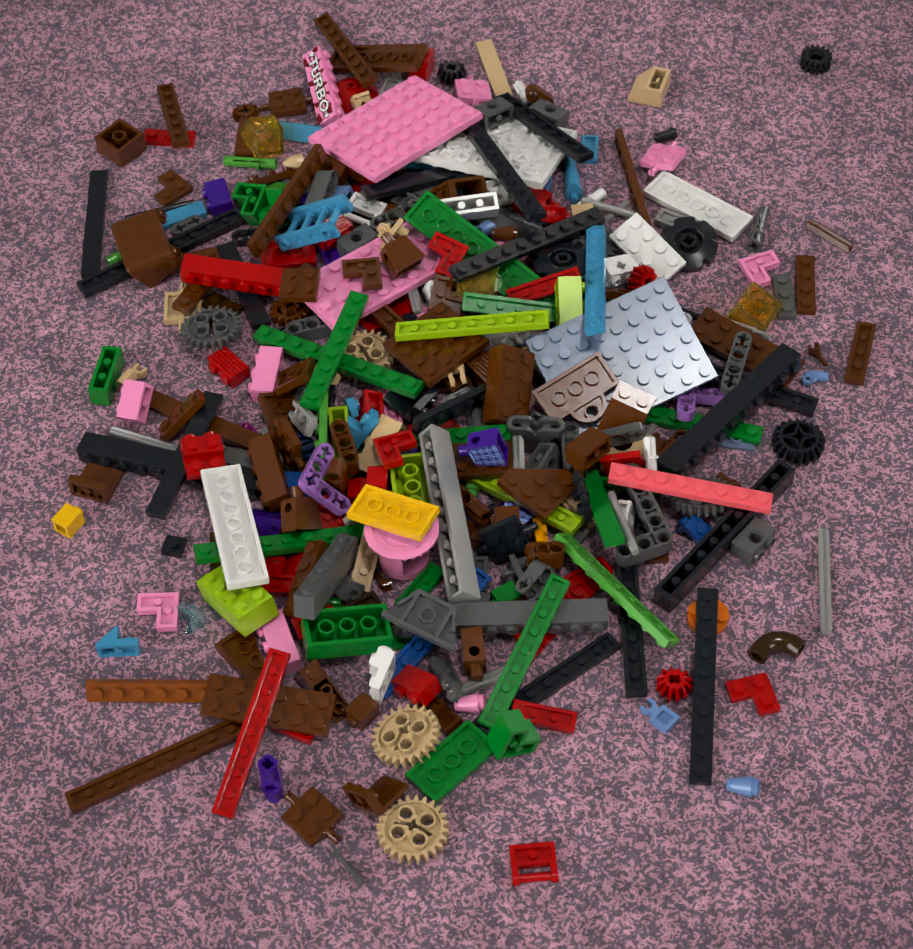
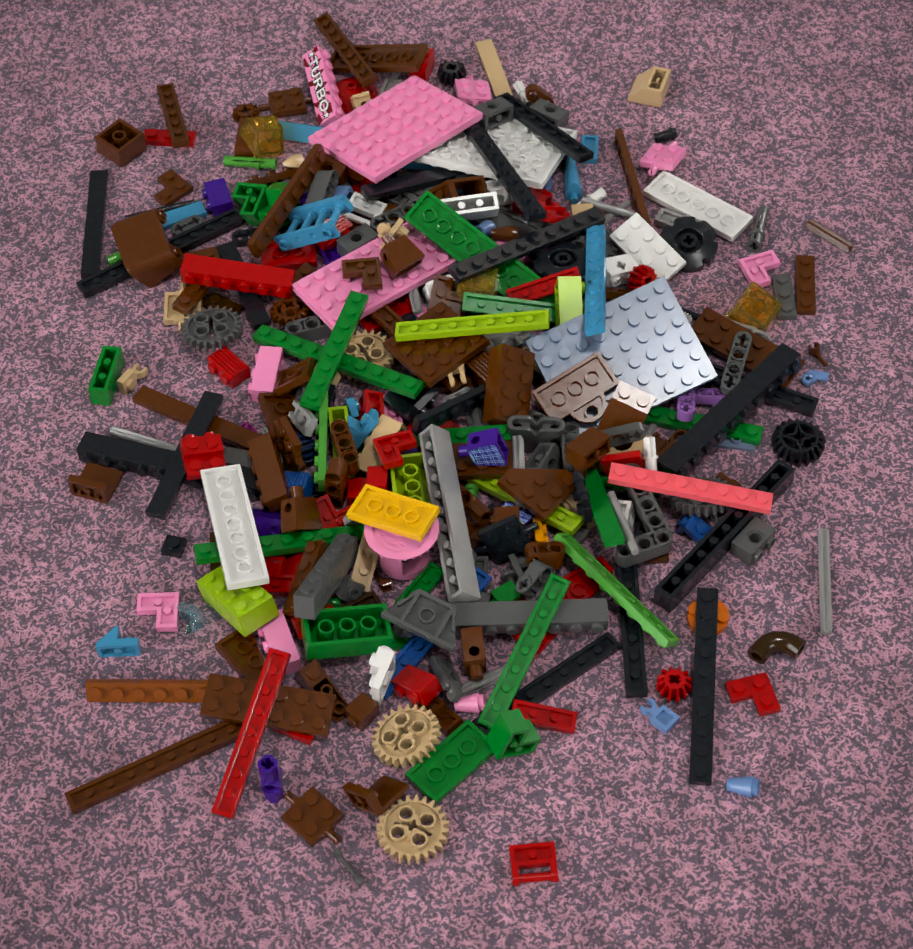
(68, 520): yellow brick -> none
(134, 401): bright pink brick -> none
(181, 415): reddish brown plate -> none
(299, 285): reddish brown plate -> none
(317, 484): medium lavender beam -> none
(449, 249): red plate -> none
(815, 53): black tyre -> none
(860, 353): reddish brown plate -> none

